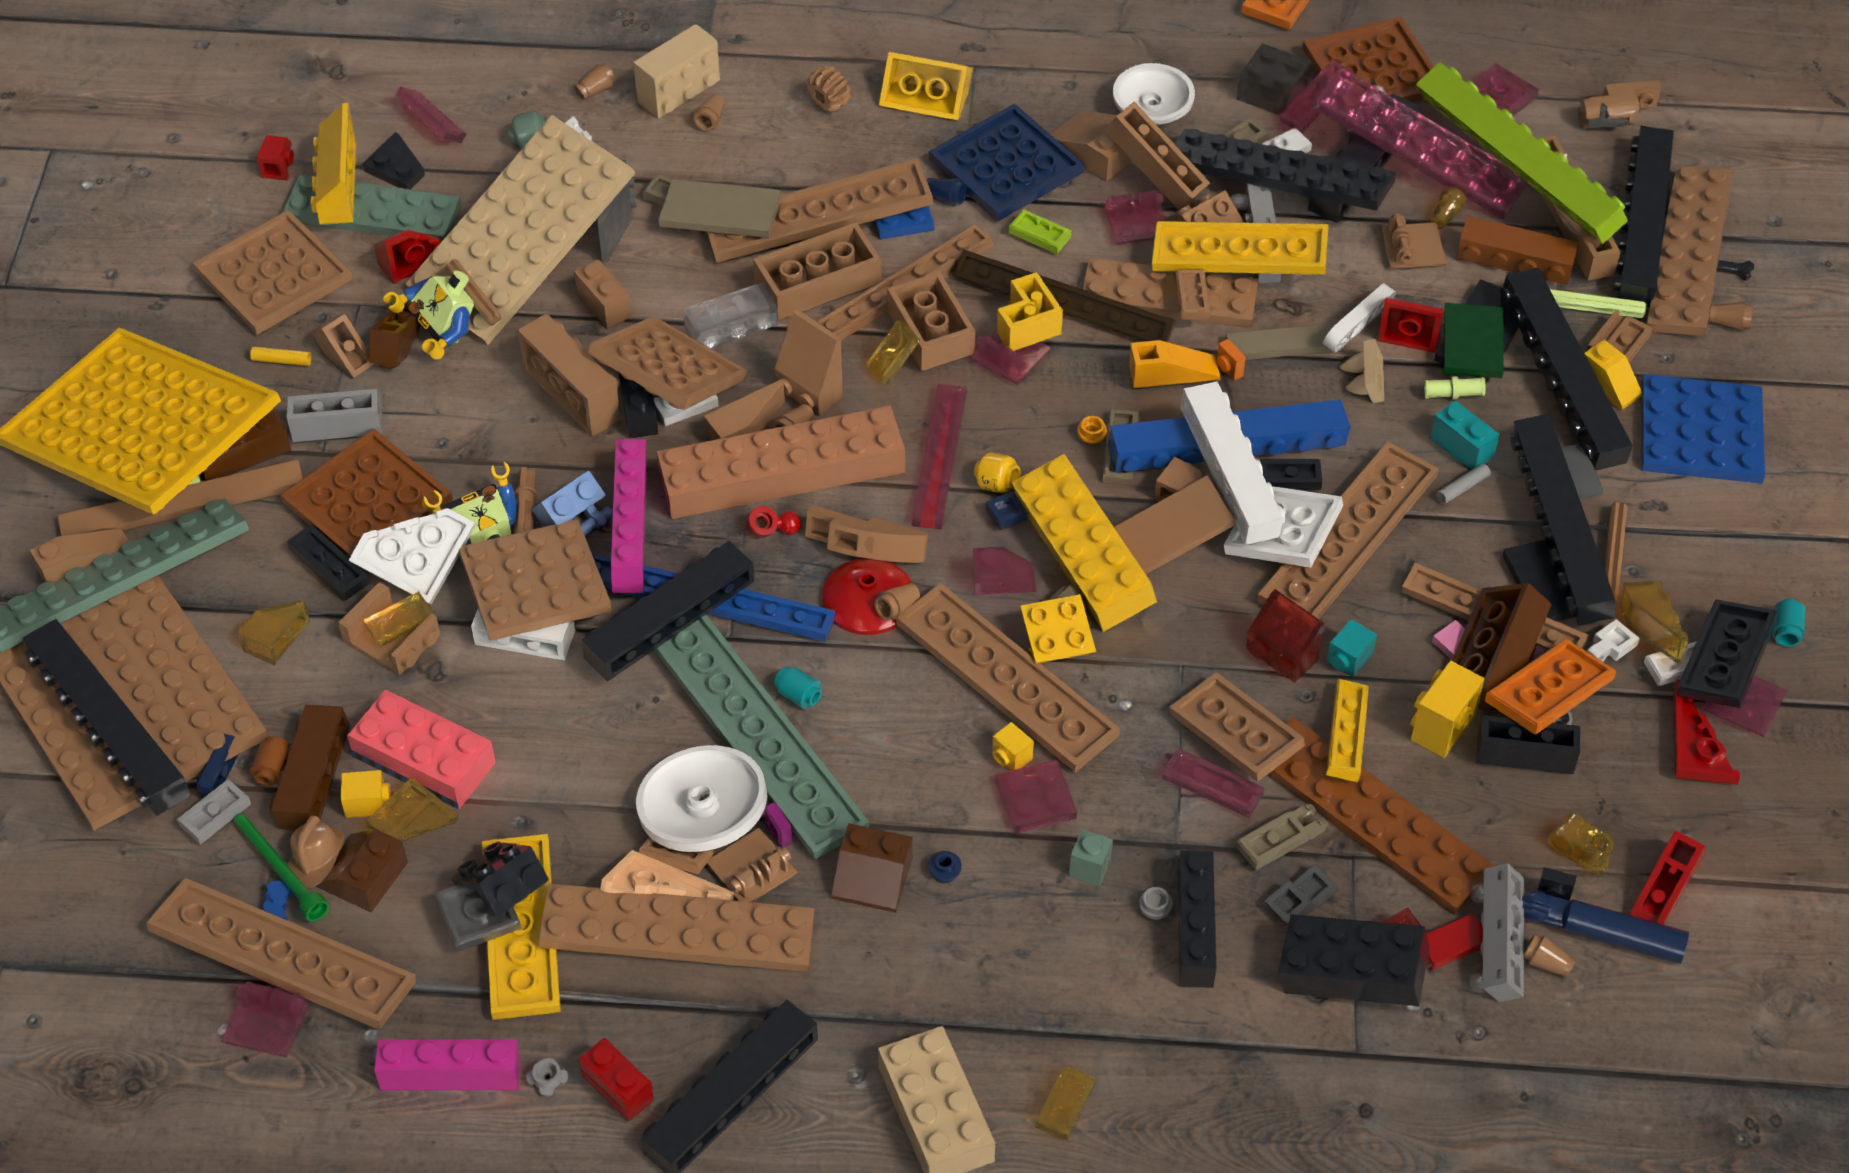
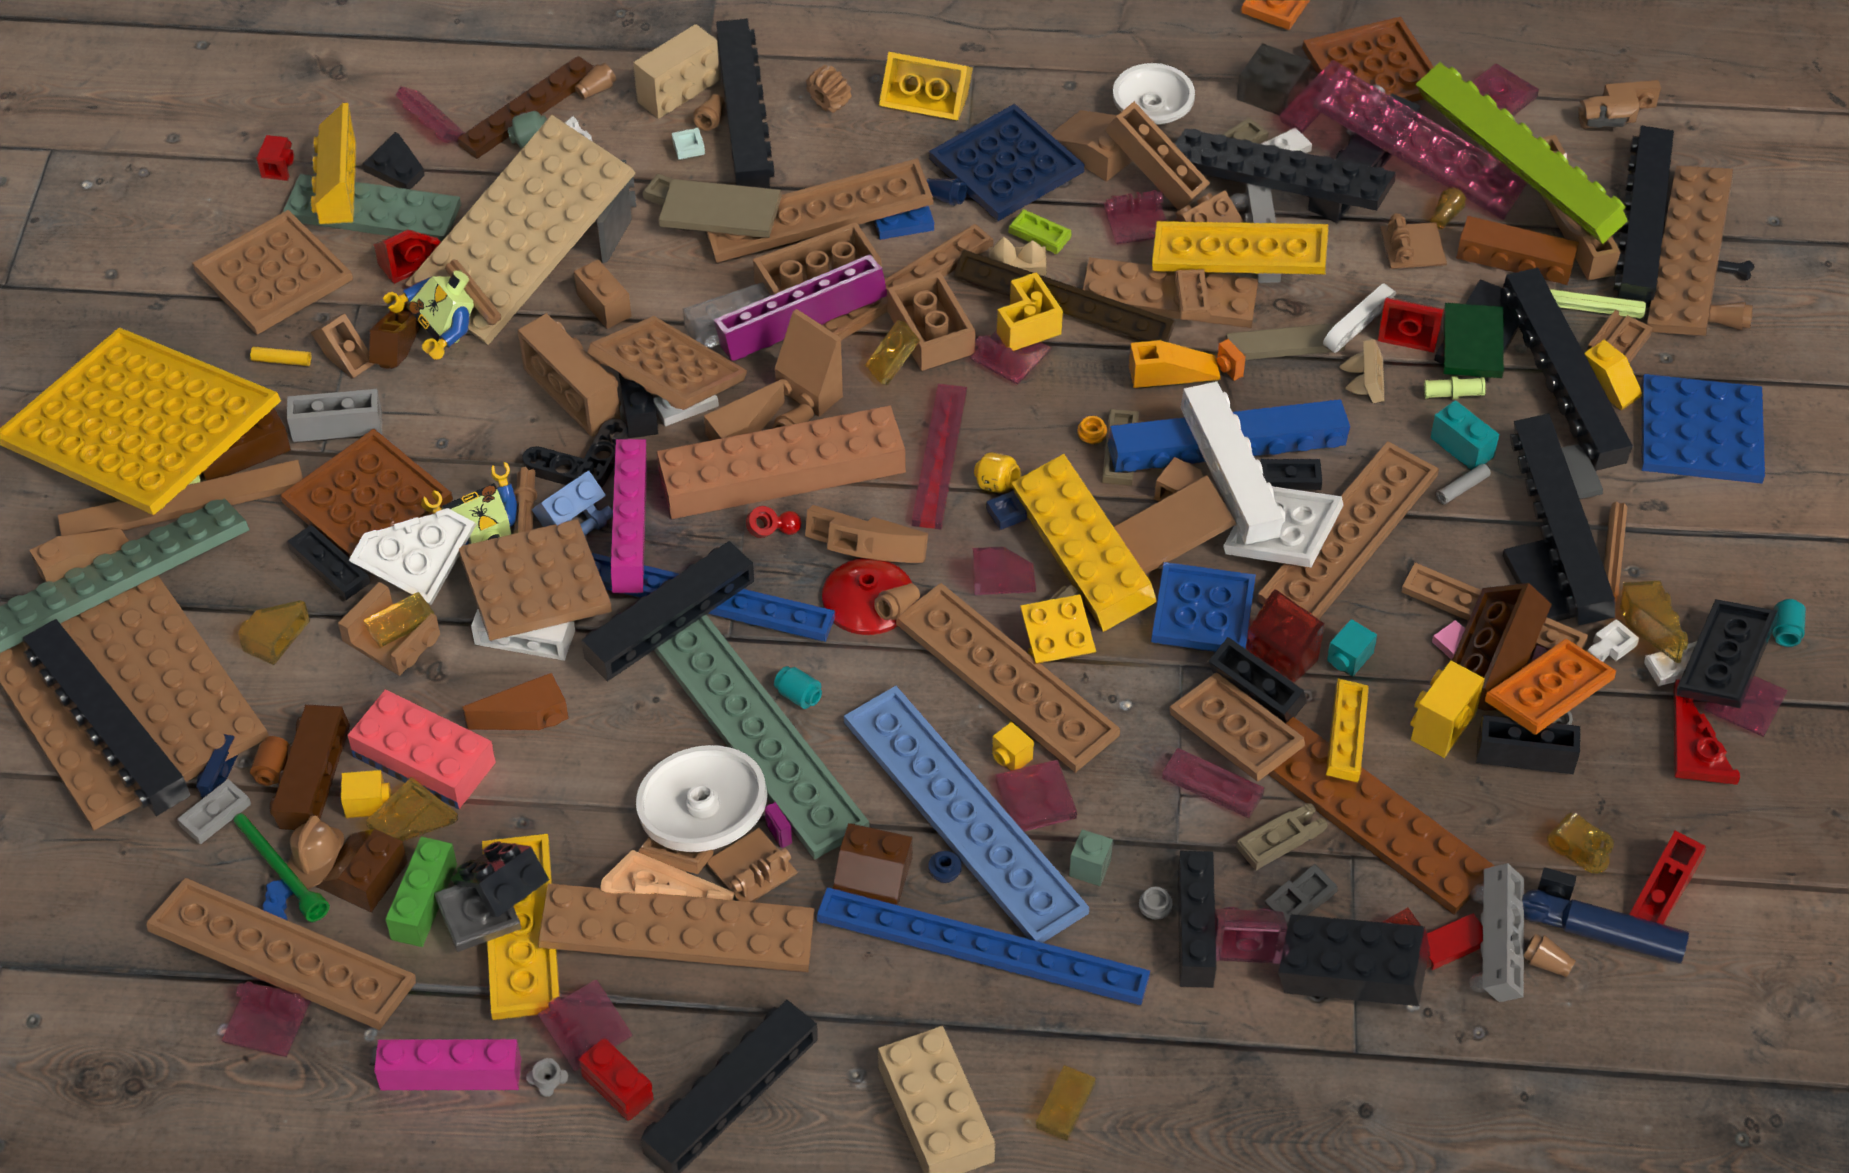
(415, 900): none -> bright green brick
(522, 707): none -> dark orange slope
(538, 98): none -> reddish brown plate
(554, 459): none -> black beam
(583, 1021): none -> clear pink hinge
(688, 143): none -> light aqua plate
(743, 105): none -> black brick
(819, 298): none -> magenta brick
(966, 816): none -> medium blue plate
(984, 946): none -> blue plate
(1030, 257): none -> tan tile
(1202, 607): none -> blue plate
(1249, 935): none -> clear pink slope
(1258, 680): none -> black brick

